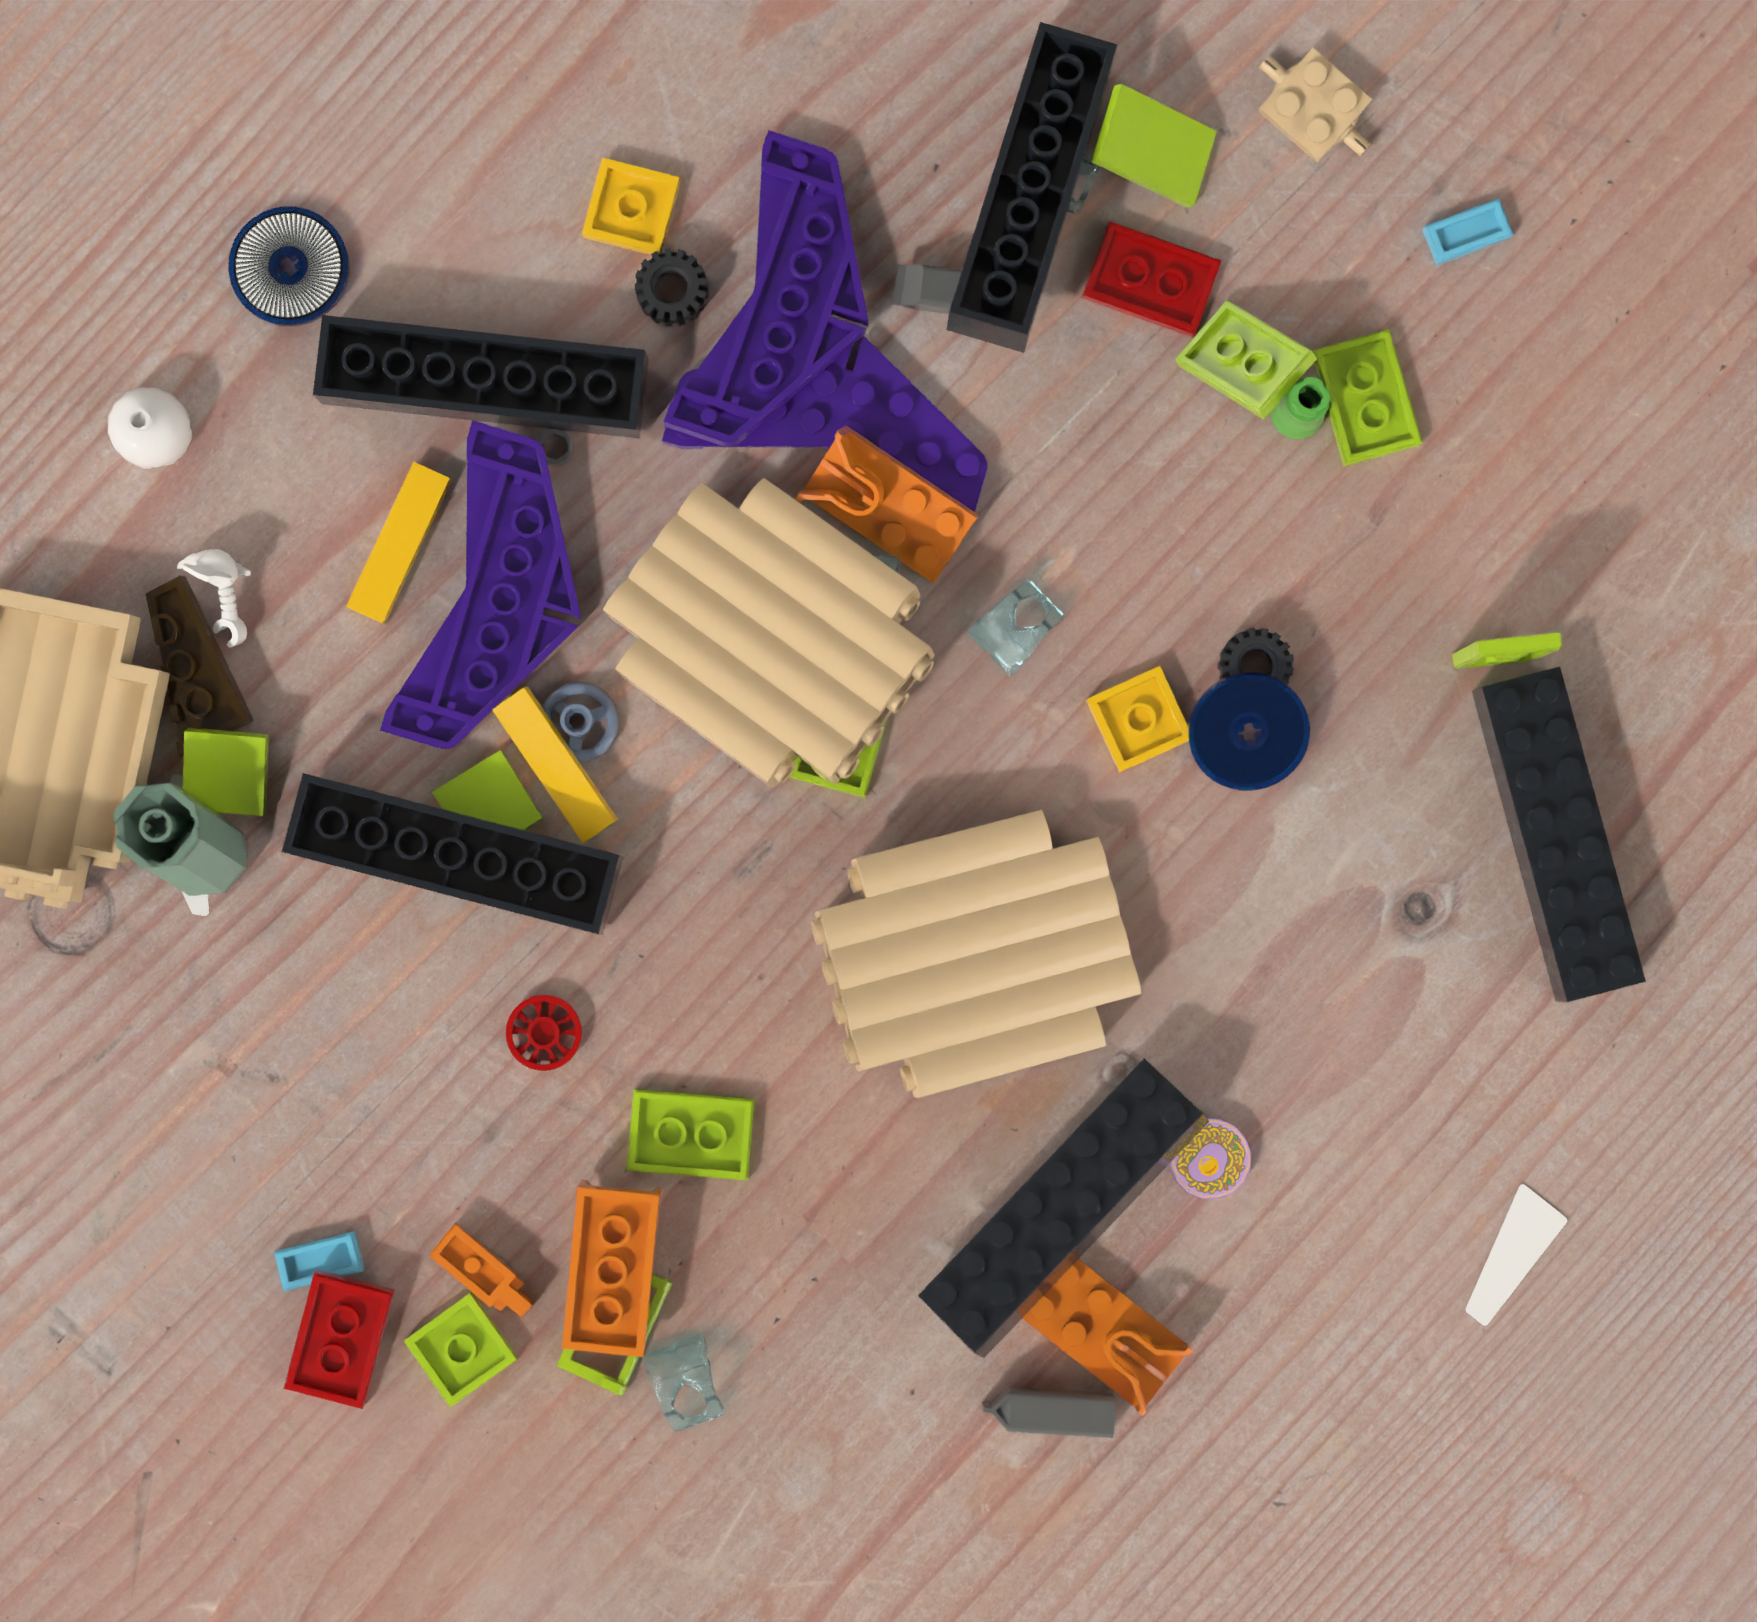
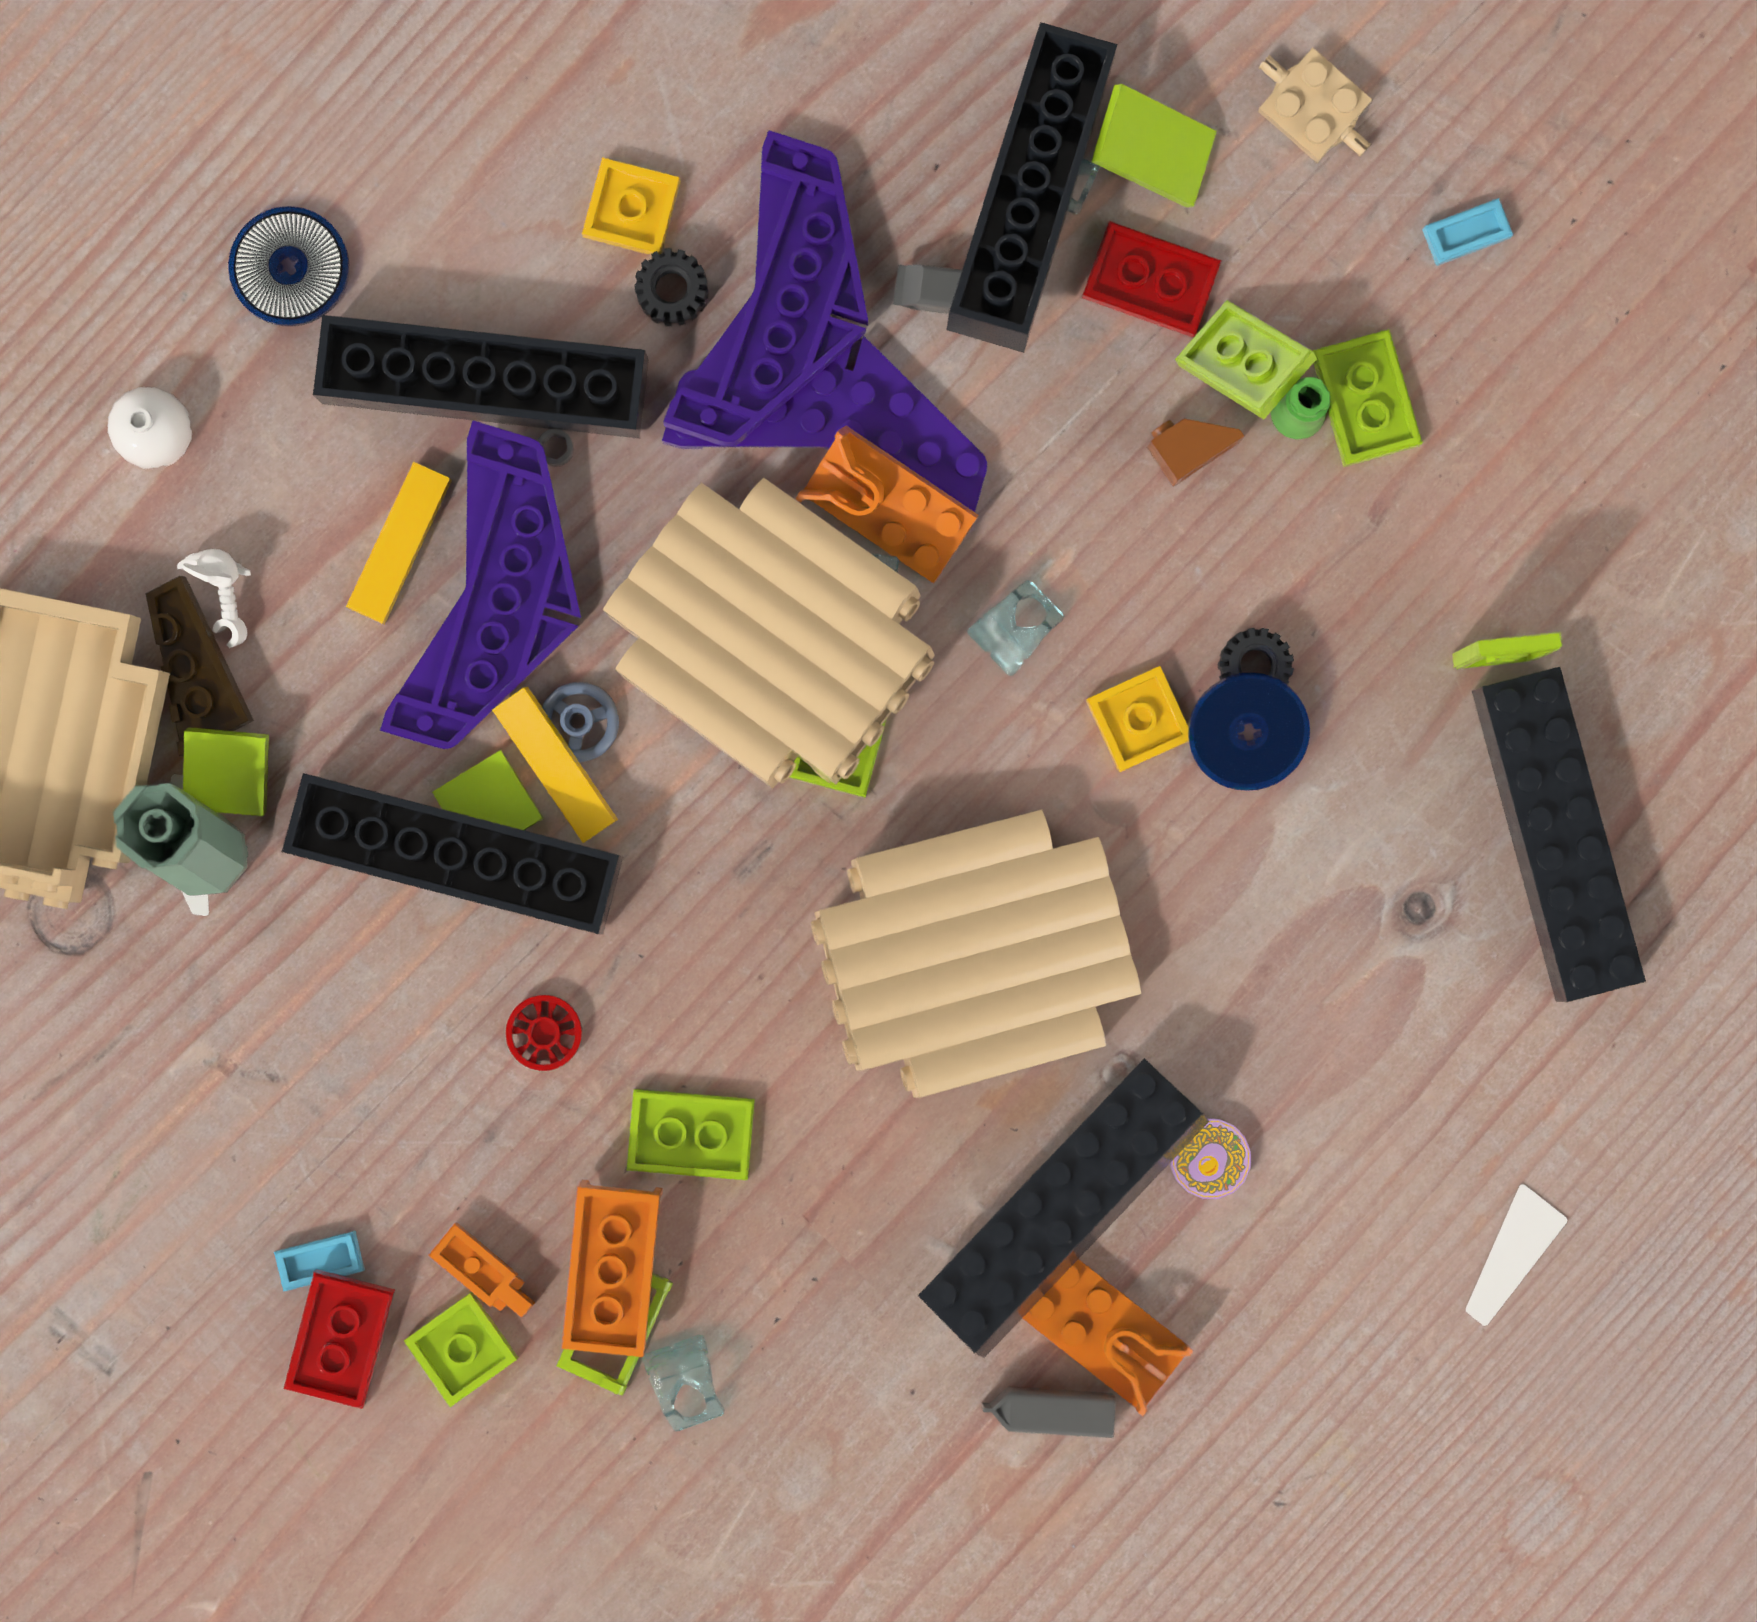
(1190, 446): none -> dark orange slope

